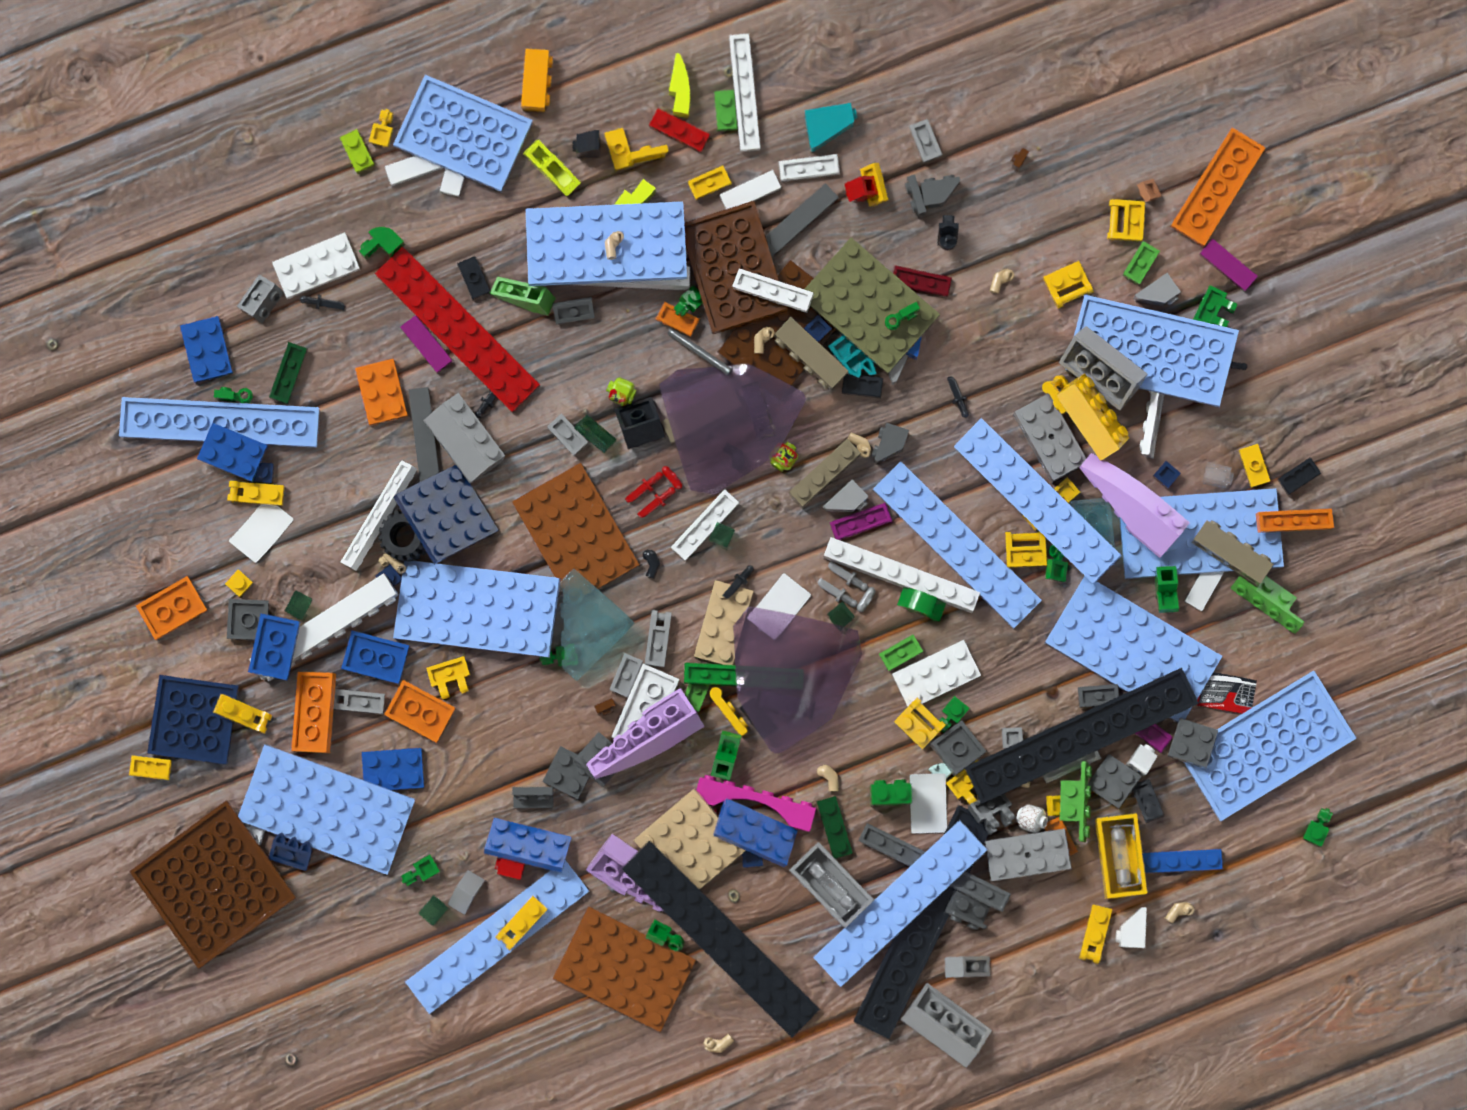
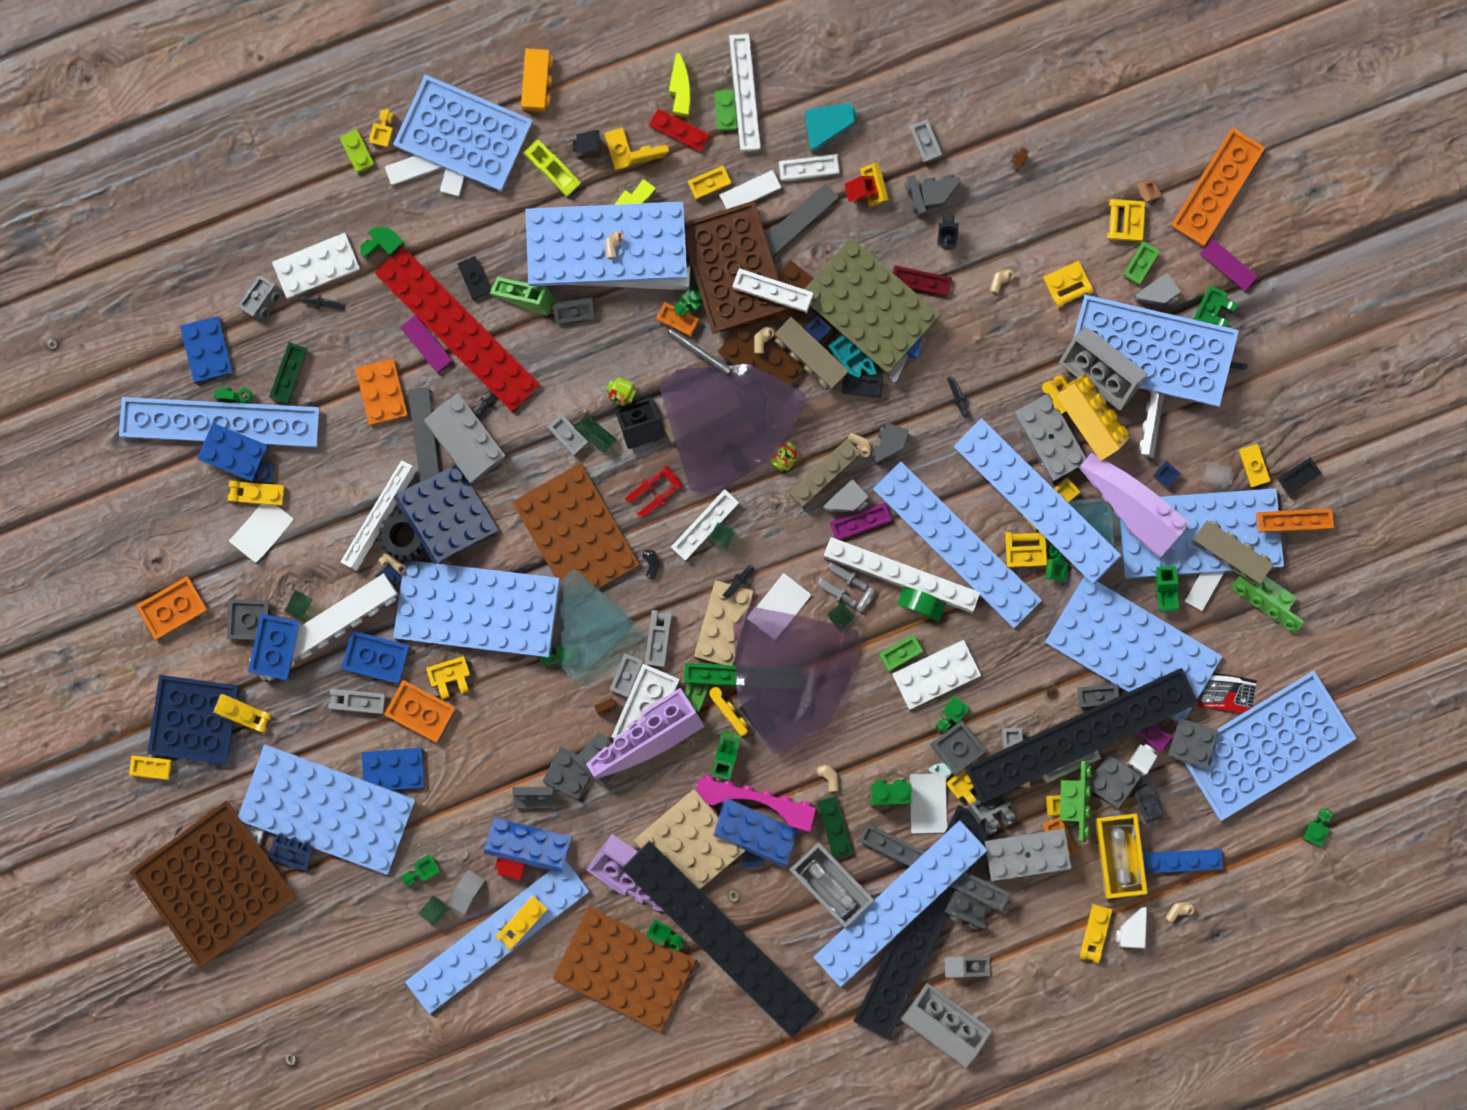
(239, 583): yellow plate -> none
(313, 712): orange plate -> none
(718, 1046): tan arm -> none
(909, 313): green plate -> none
(916, 727): yellow plate -> none
(1032, 818): white head -> none

